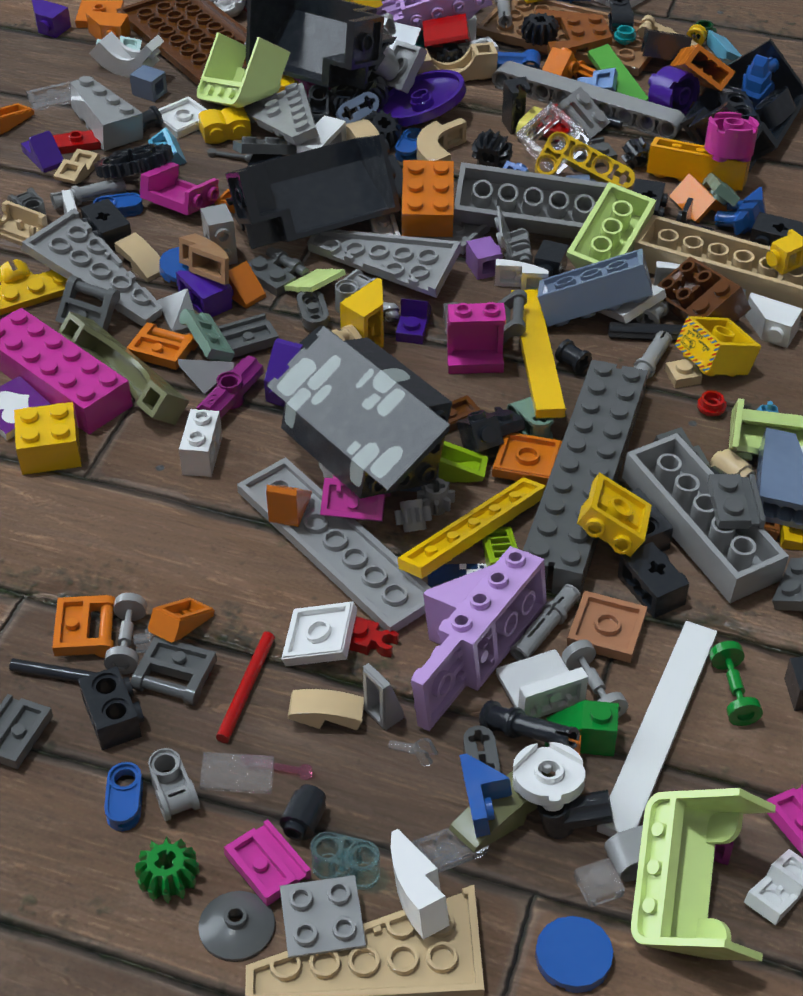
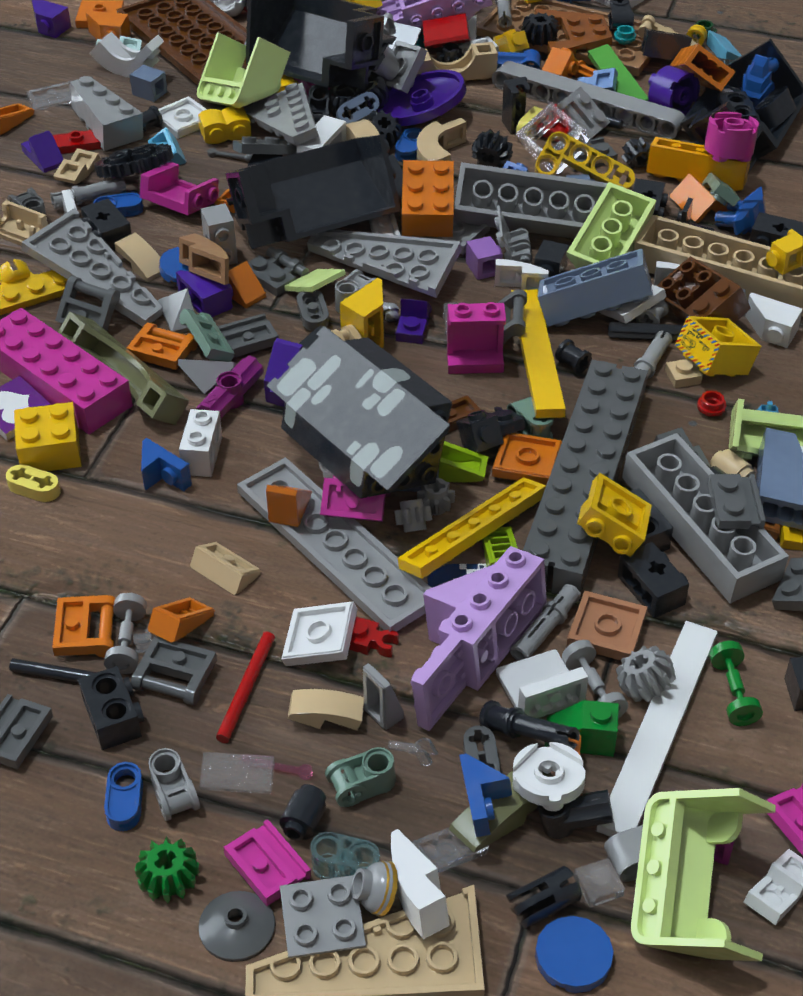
(33, 483): none -> light yellow beam
(160, 464): none -> blue slope
(224, 567): none -> tan slope
(361, 776): none -> sand green piece
(376, 887): none -> light grey piece
(512, 41): none -> yellow brick
(550, 892): none -> black arm
(646, 673): none -> light grey gear

